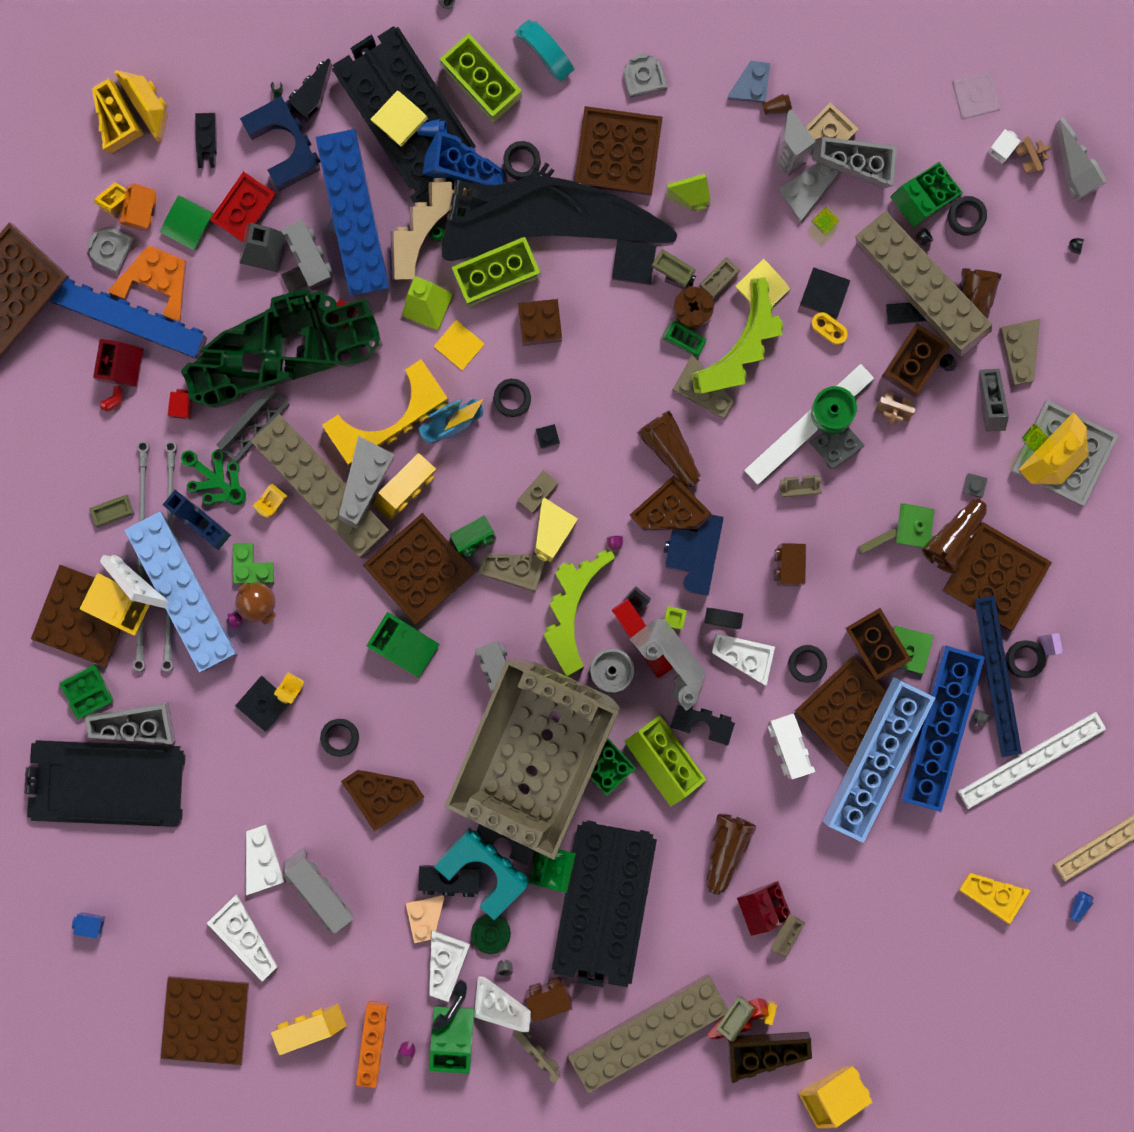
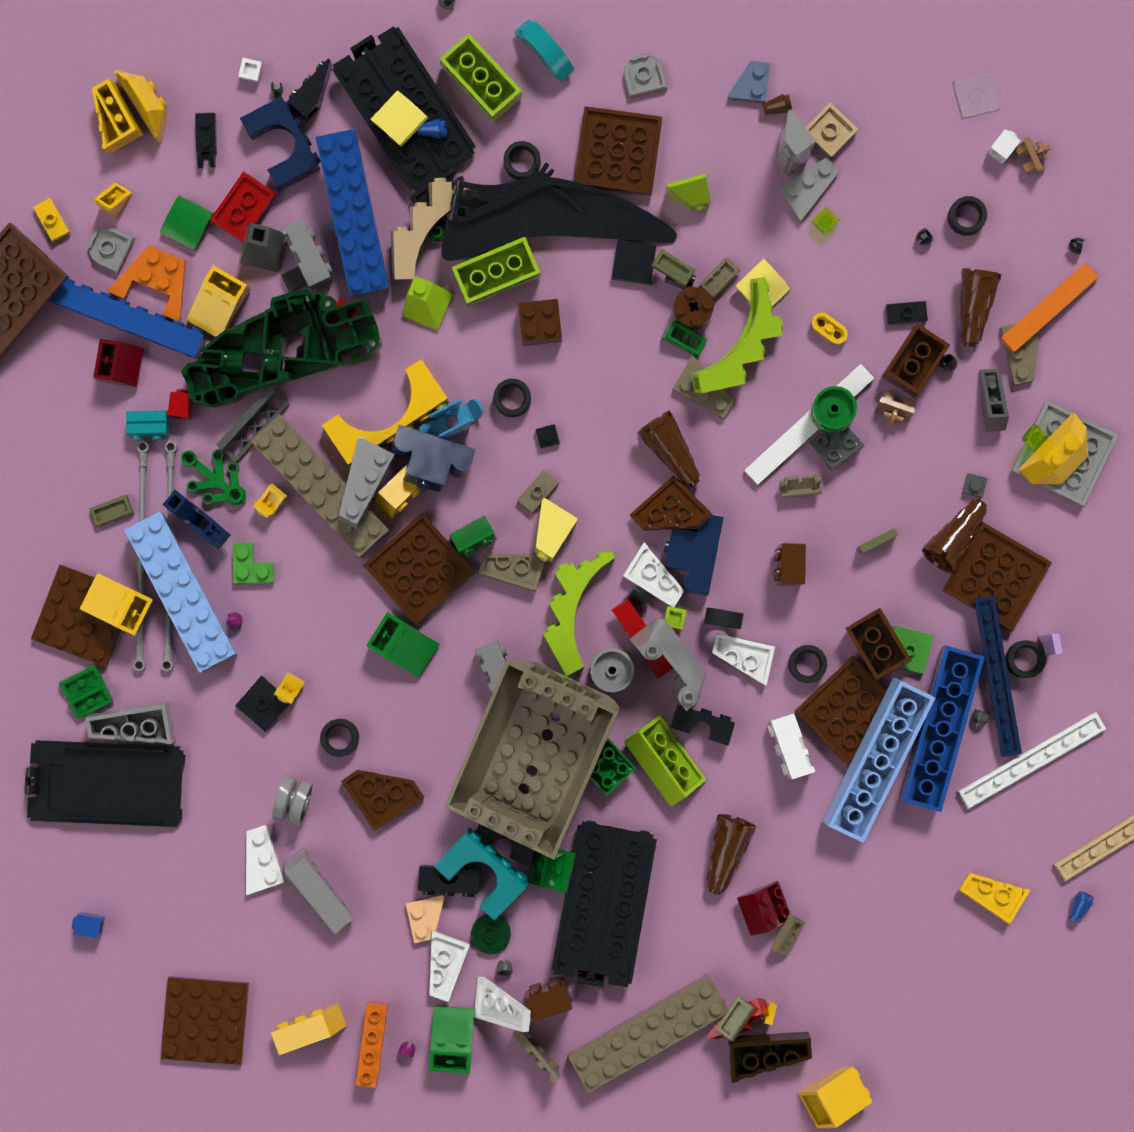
(51, 220): none -> yellow plate
(114, 401): red arm -> none
(131, 583): white wing -> none
(138, 207): orange brick -> none
(147, 424): none -> teal brick
(217, 301): none -> yellow slope
(240, 934): white wing -> none
(250, 70): none -> white plate
(255, 602): dark orange brick -> none
(292, 800): none -> light grey wheel
(430, 458): none -> dark blue brick
(455, 161): blue wedge -> none
(459, 345): yellow sticker -> none
(460, 991): black bar -> none
(464, 414): yellow sticker -> none
(615, 542): magenta hinge -> none
(653, 577): none -> white wing
(825, 292): black tile -> none
(859, 159): light grey wedge -> none
(914, 525): bright green plate -> none
(923, 283): dark tan brick -> none
(925, 194): green slope -> none
(1049, 308): none -> orange tile
(1081, 173): light grey wedge -> none

